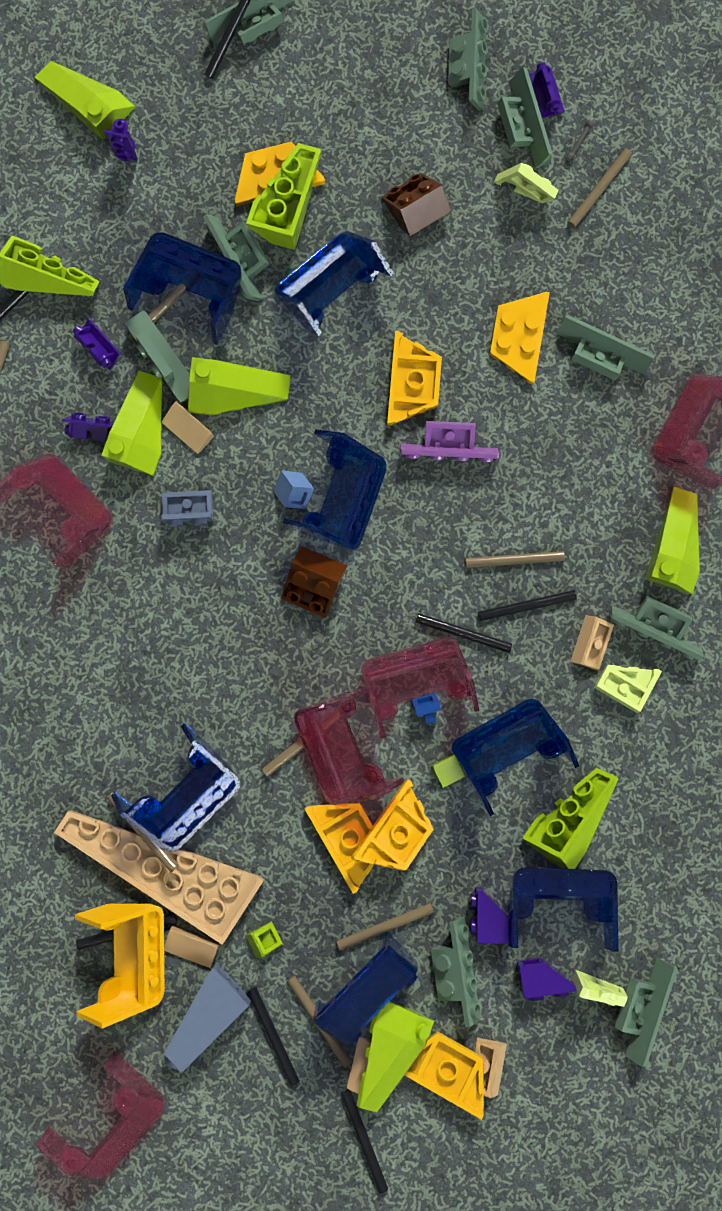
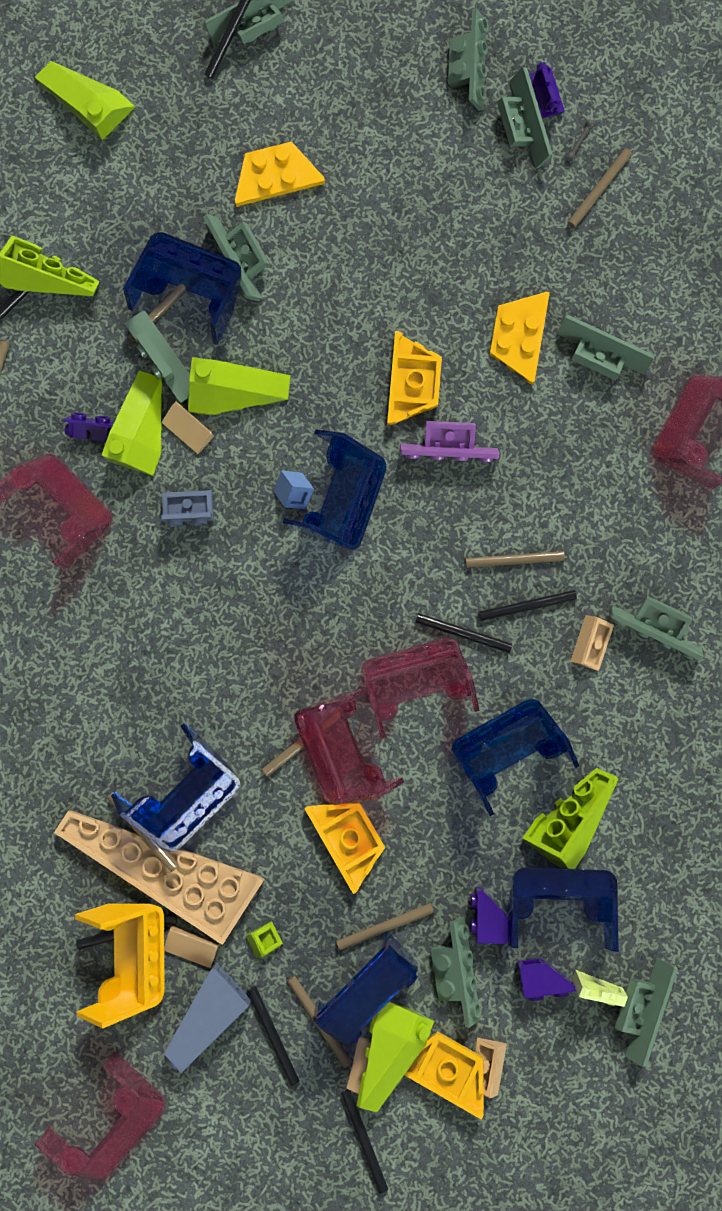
(100, 347): dark purple hinge -> none
(121, 141): dark purple hinge -> none
(283, 204): lime wedge -> none
(313, 581): reddish brown slope -> none
(328, 275): clear blue windscreen -> none
(396, 833): yellow wing -> none
(417, 203): reddish brown slope -> none
(426, 706): blue tile -> none
(448, 770): lime slope -> none
(528, 183): yellowish green wing -> none
(628, 685): yellowish green wing -> none
(677, 545): lime wedge -> none

